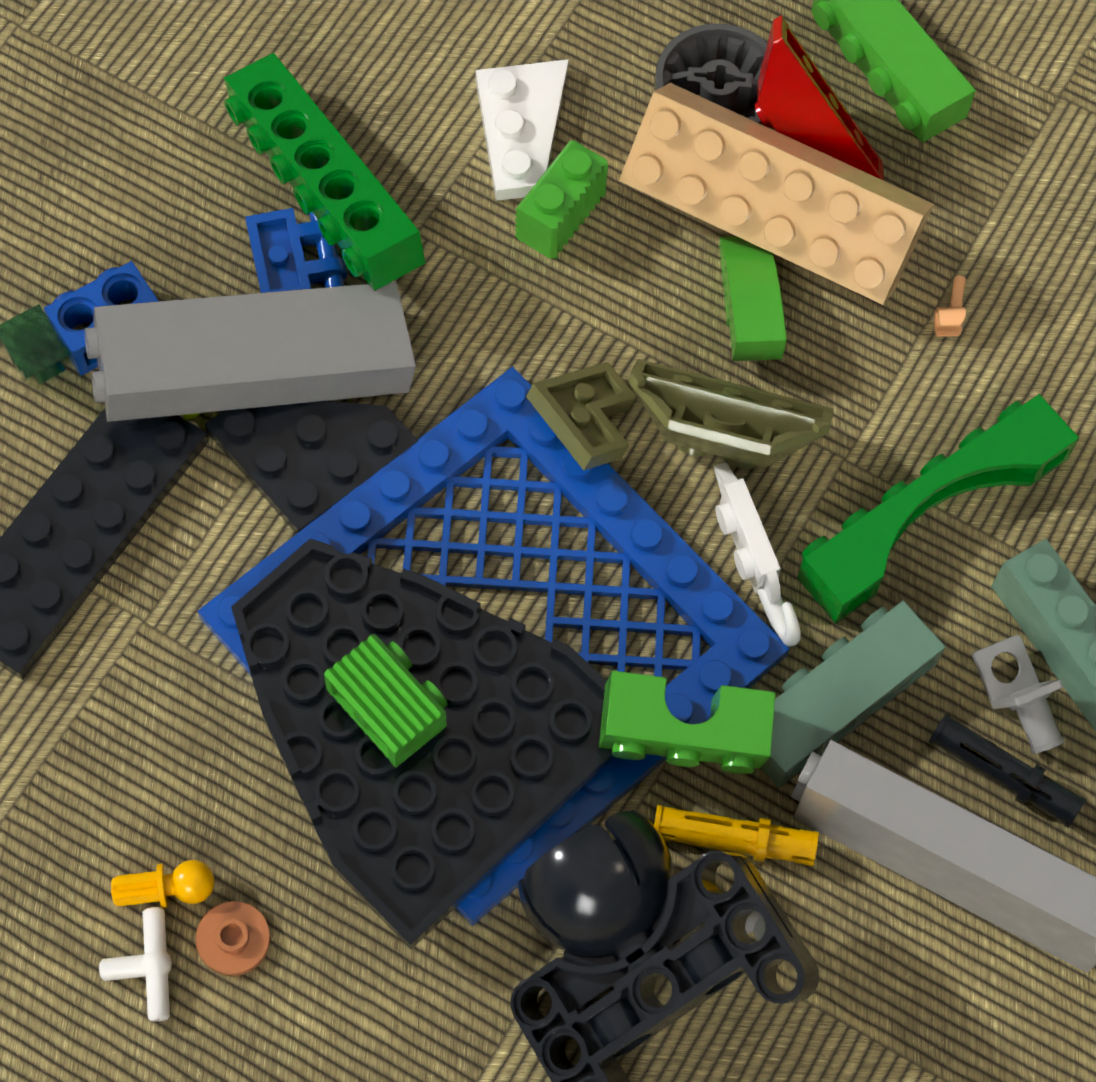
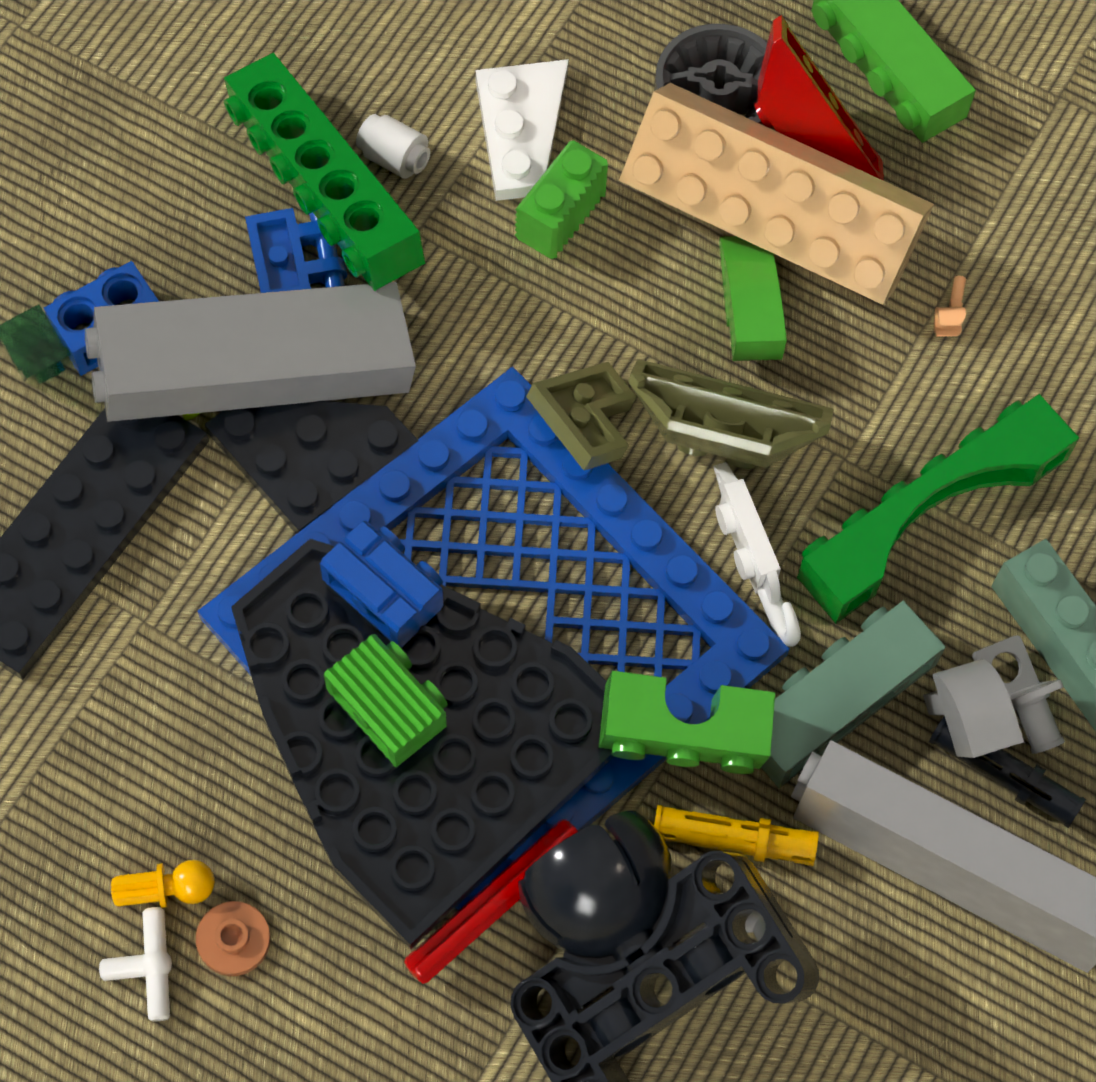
(383, 582): none -> blue brick
(393, 145): none -> white brick
(481, 910): none -> red axle
(975, 709): none -> light grey brick

